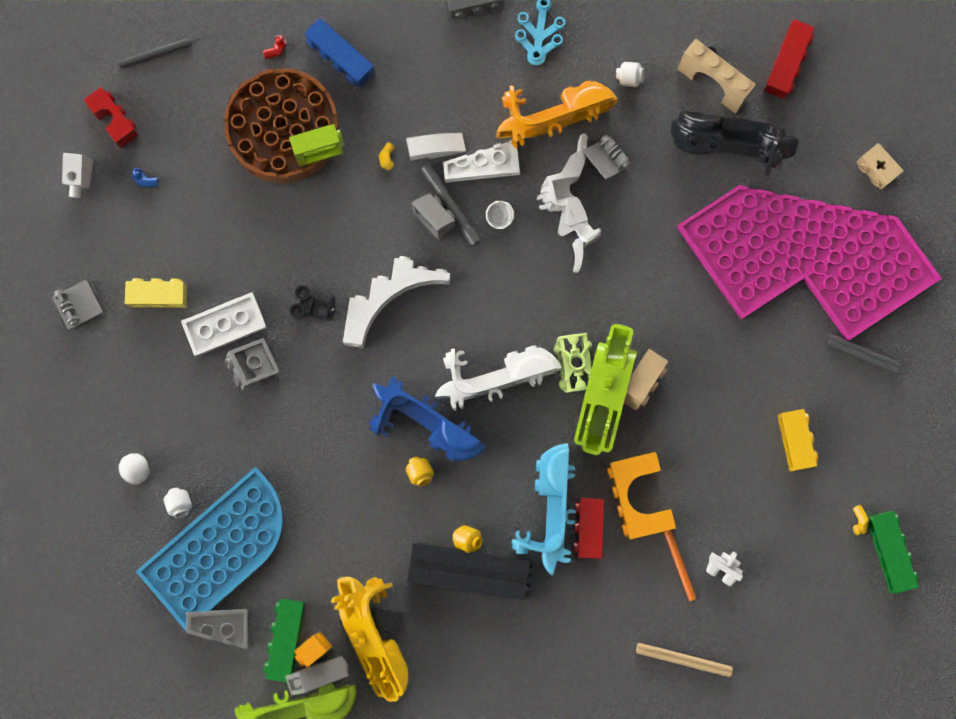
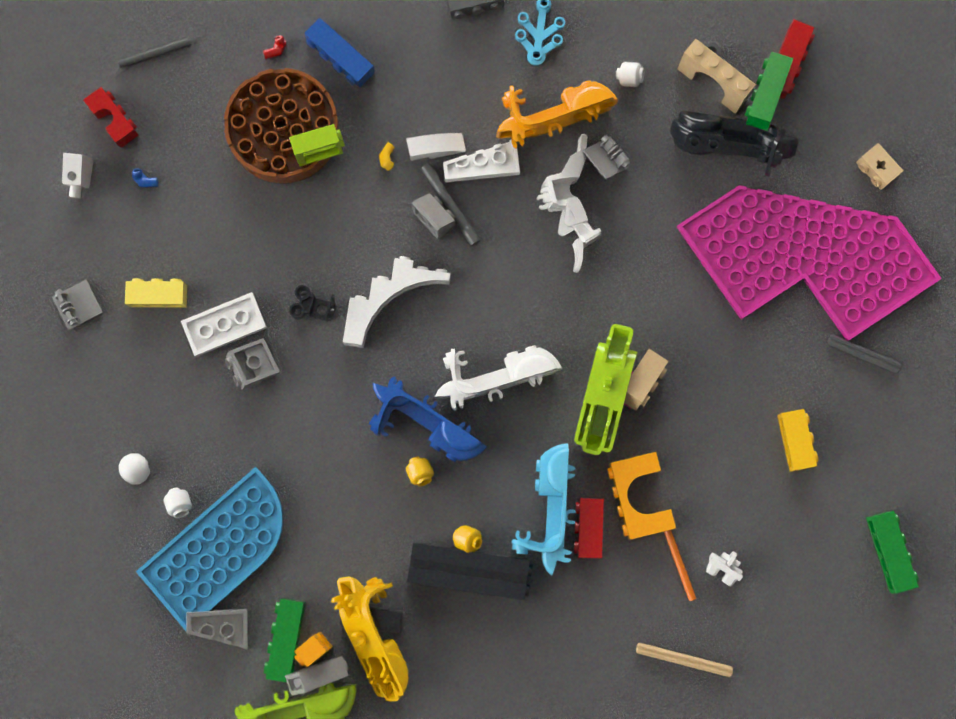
(500, 214): white hair -> none
(565, 361): yellowish green piece -> none
(769, 90): none -> green brick
(863, 520): yellow arm -> none

